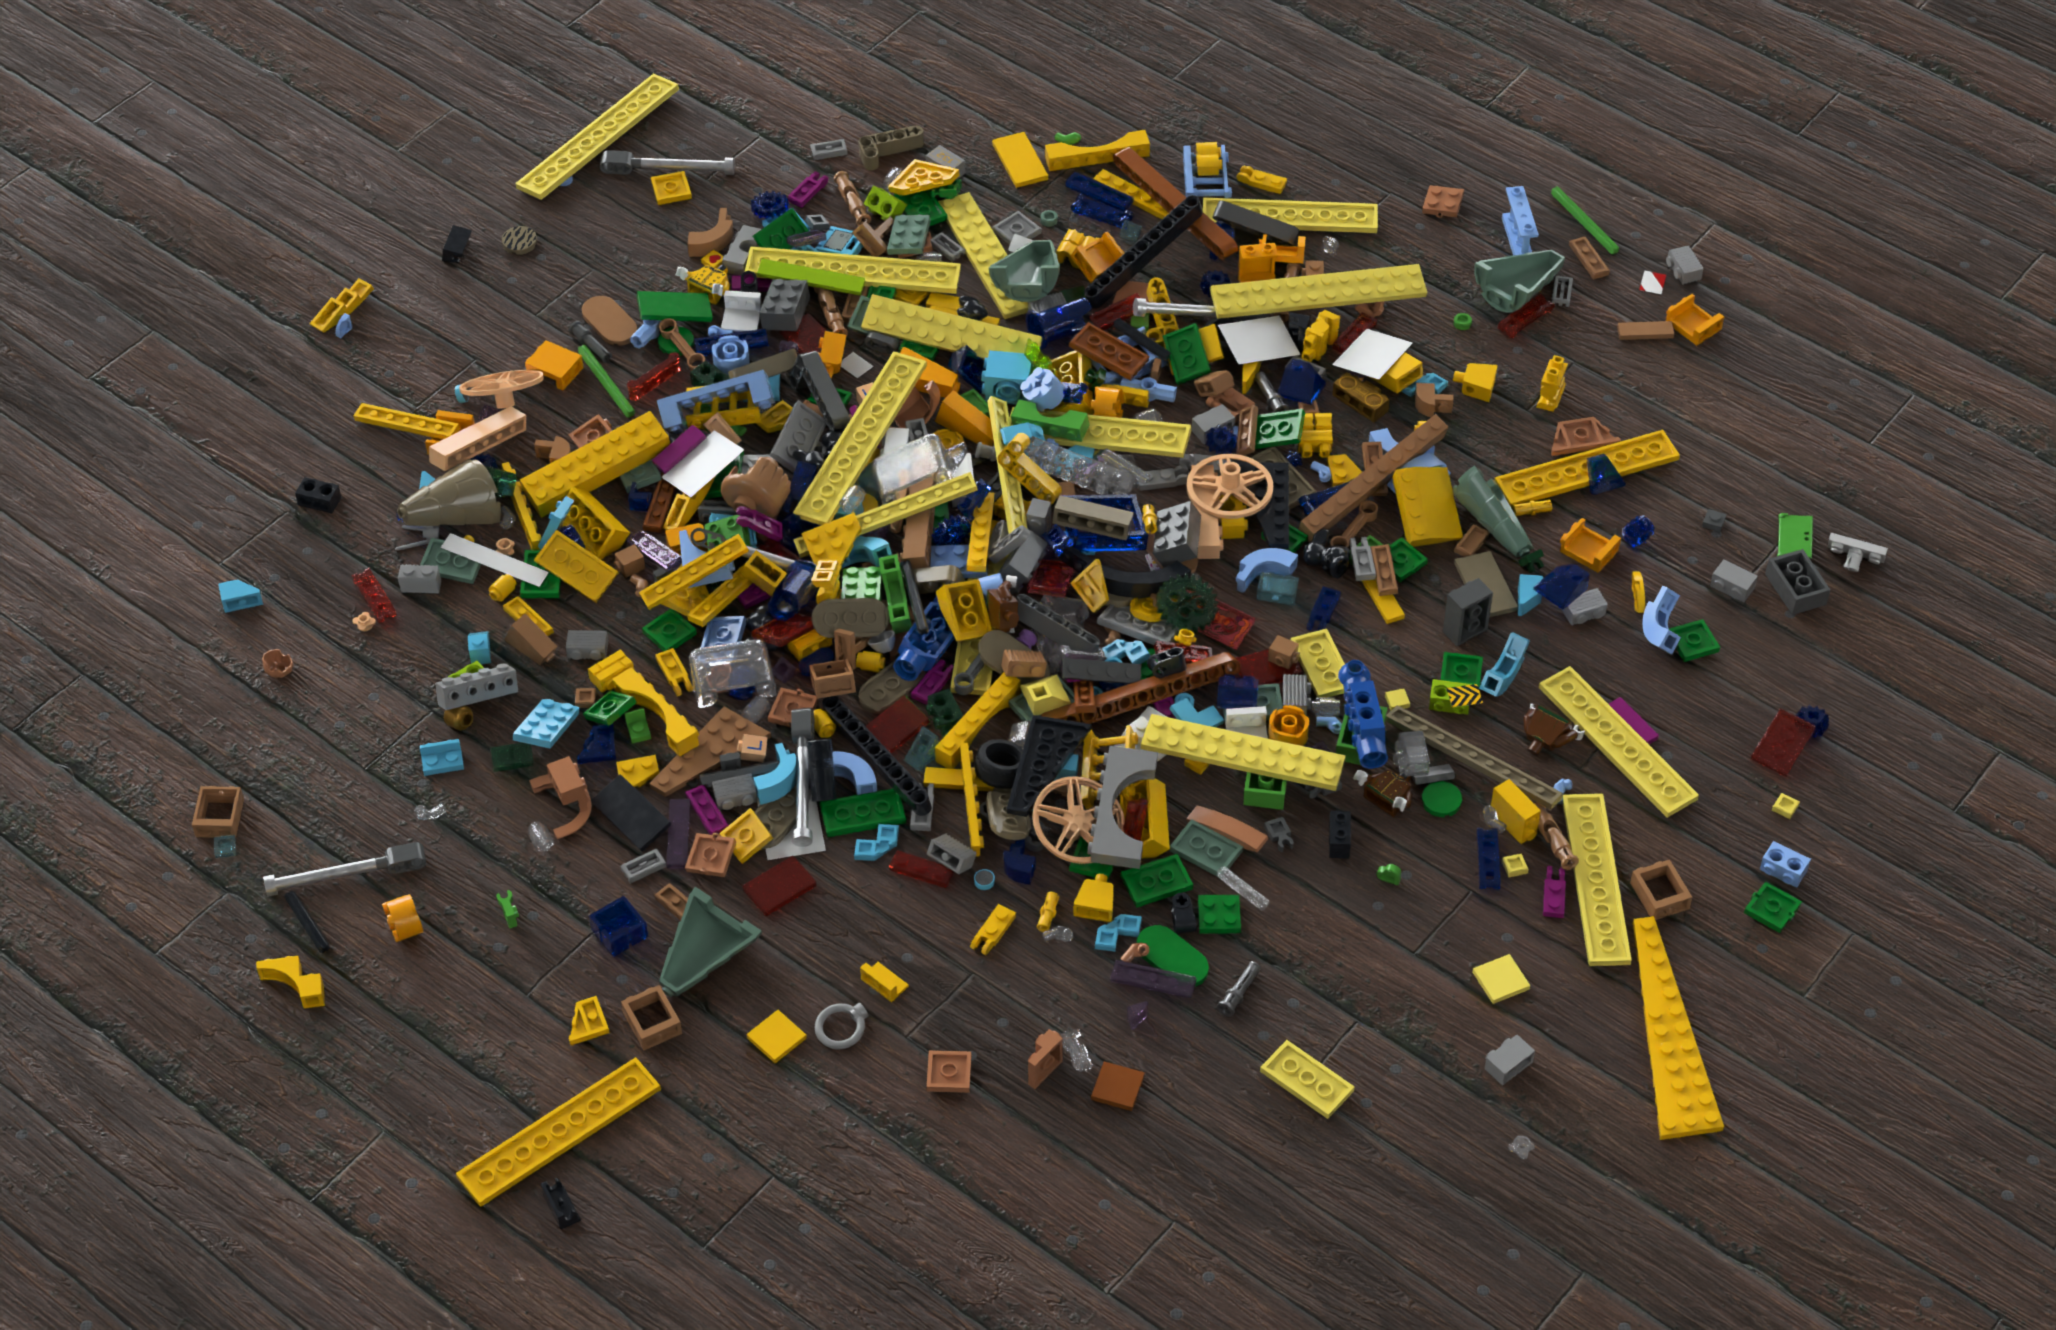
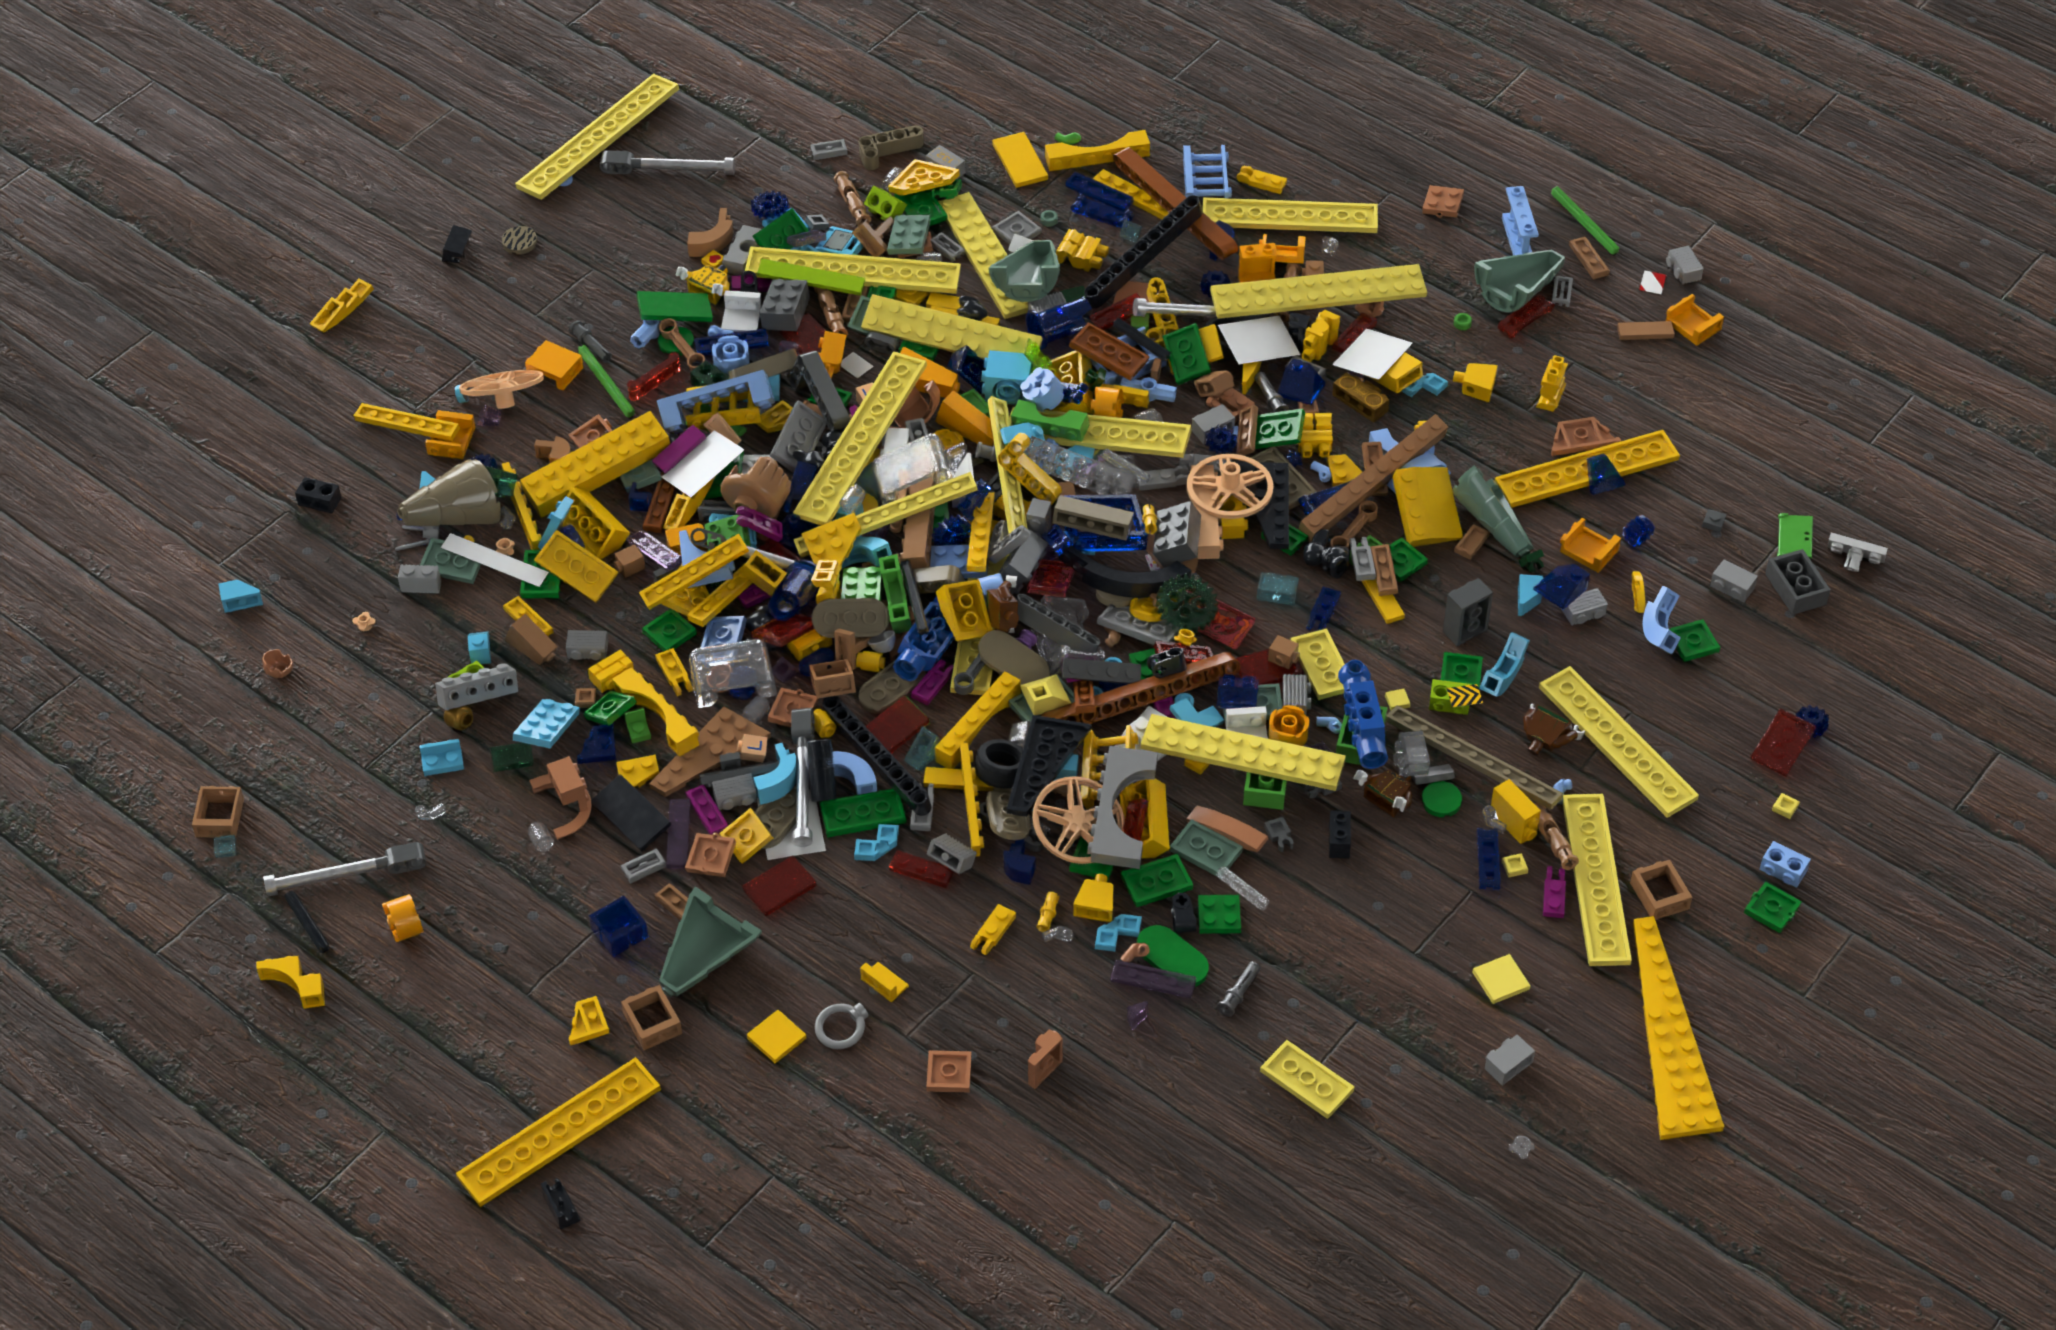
(344, 325): light blue tile -> none
(374, 595): clear red plate -> none
(477, 438): light nougat brick -> none
(502, 587): yellow brick -> none
(510, 912): bright green plate -> none
(609, 320): medium nougat tile -> none
(640, 583): medium nougat arm -> none
(671, 187): yellow tile -> none
(807, 189): magenta hinge -> none
(943, 710): clear green brick -> none
(984, 879): tile -> none
(1023, 664): medium nougat brick -> none
(1078, 1052): clear wing -> none
(1092, 586): yellow wing -> none
(1097, 256): light orange panel -> none
(1117, 1086): dark orange tile -> none
(1134, 650): medium azure tile -> none
(1208, 158): yellow brick -> none
(1255, 223): dark grey beam -> none
(1265, 560): light blue arch -> none
(1325, 707): clear brick -> none
(1390, 874): bright green tile -> none
(1428, 402): medium nougat brick -> none
(1486, 569): dark tan tile -> none
(1532, 508): yellow pin -> none
(1634, 720): magenta tile -> none

